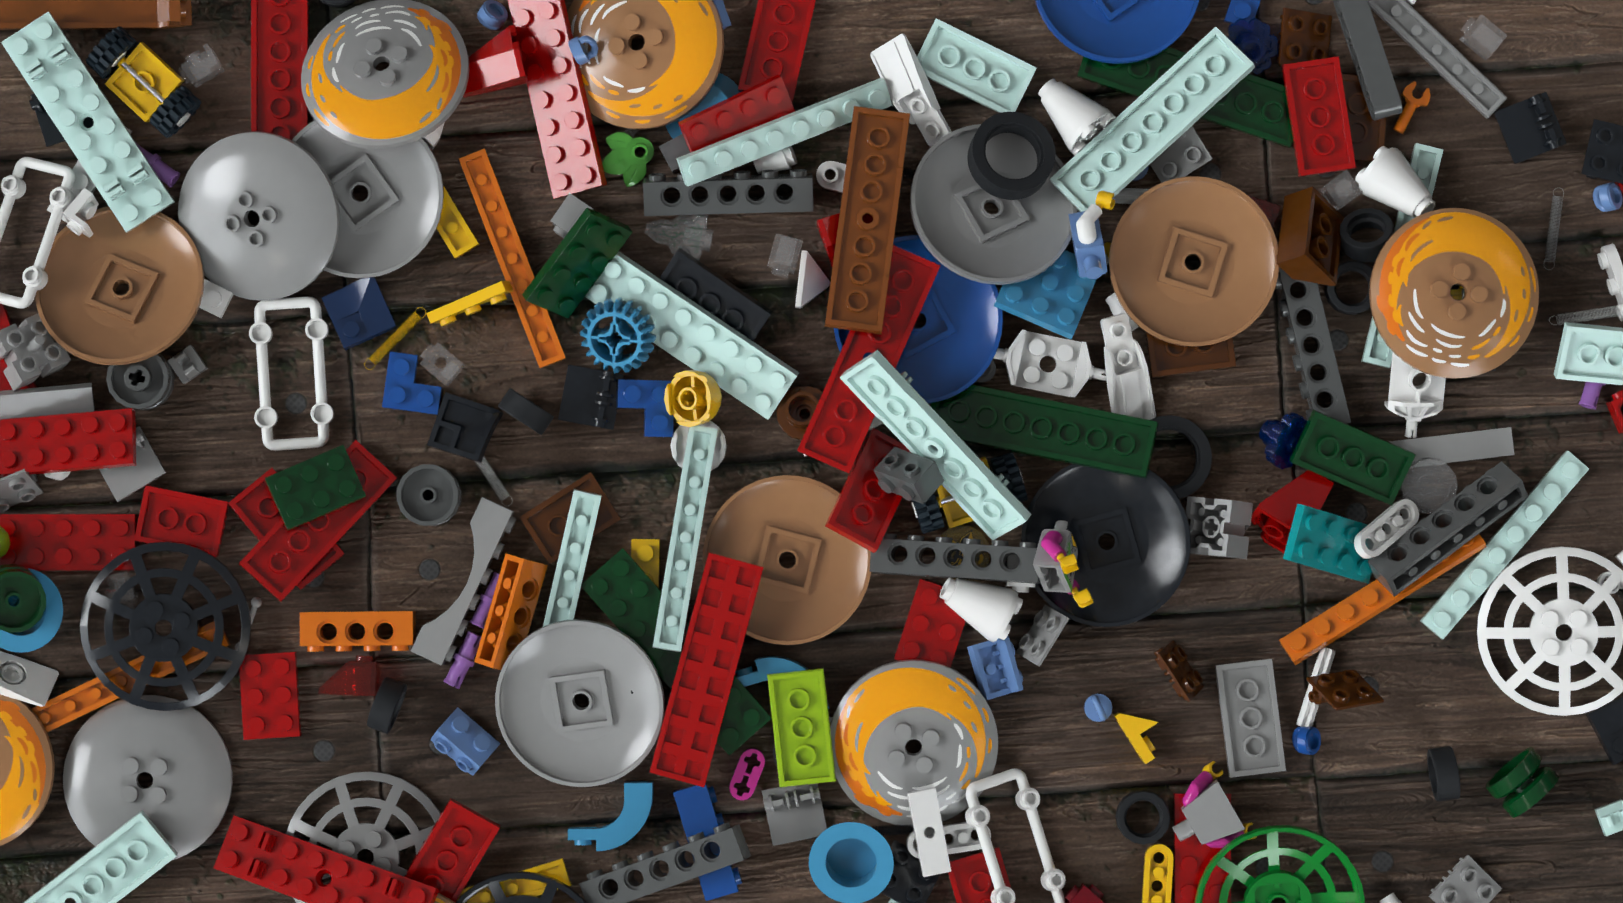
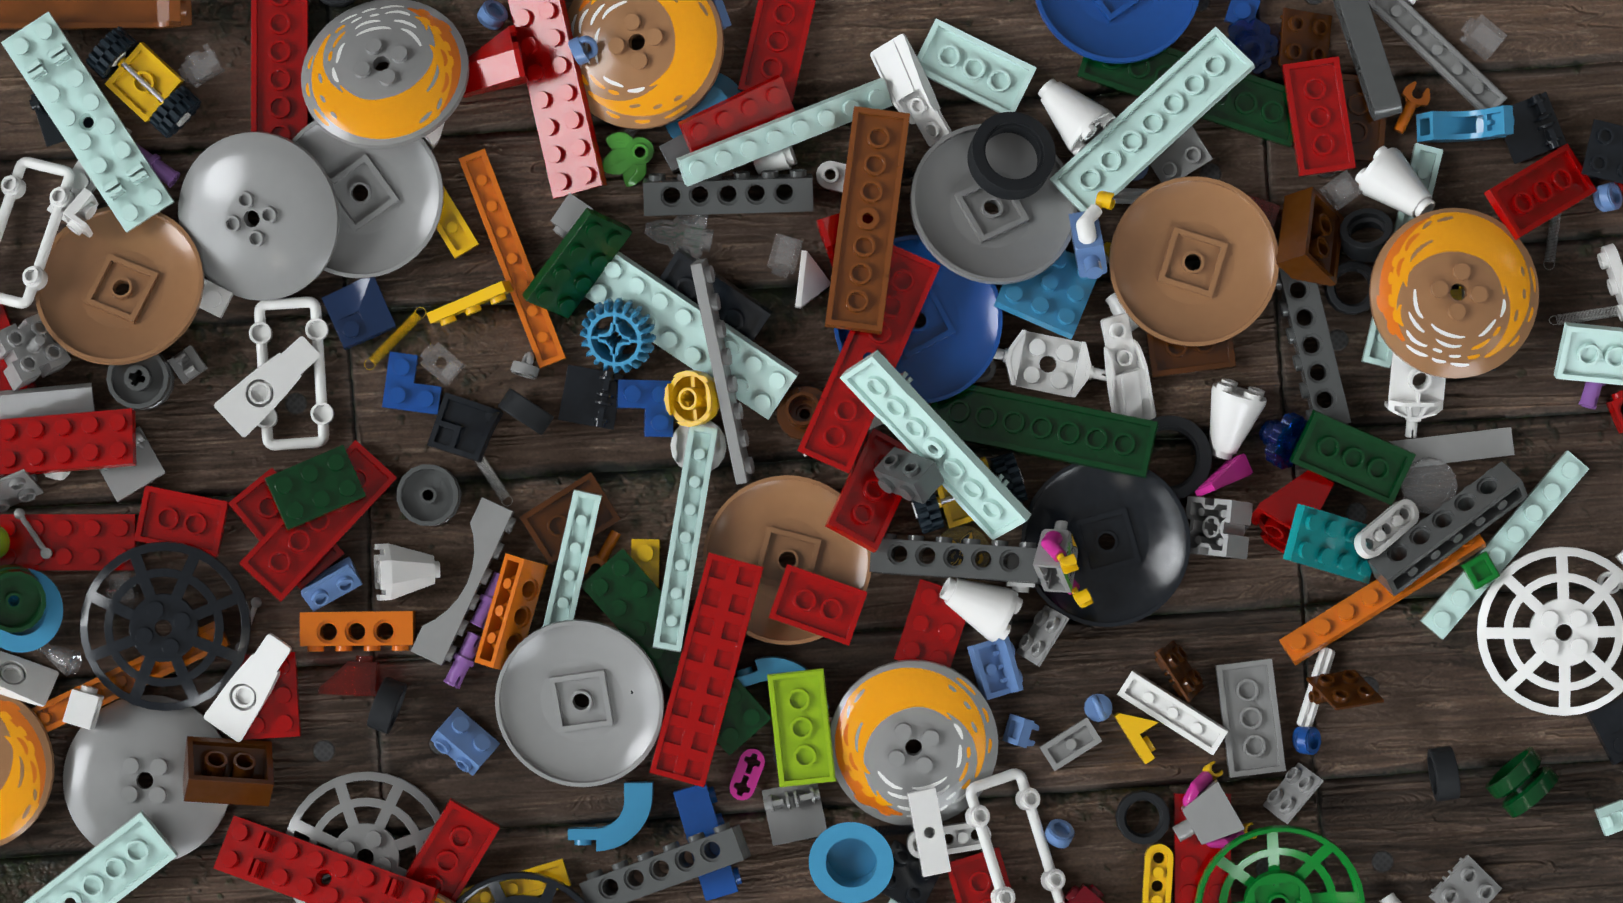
(46, 553): none -> light grey hinge
(65, 659): none -> clear cone
(83, 707): none -> white brick
(228, 771): none -> reddish brown slope
(248, 689): none -> white piece
(265, 387): none -> white piece
(331, 584): none -> medium blue bracket
(402, 571): none -> white cone
(525, 367): none -> light grey tile
(604, 552): none -> orange bar
(720, 360): none -> light grey plate
(818, 604): none -> red plate
(1019, 731): none -> medium blue tile
(1059, 833): none -> medium blue tile
(1070, 744): none -> light grey plate
(1173, 712): none -> white plate
(1227, 473): none -> dark pink slope
(1232, 416): none -> white cone
(1292, 793): none -> light grey hinge
(1465, 125): none -> dark azure arch
(1480, 570): none -> green tile
(1540, 191): none -> red plate

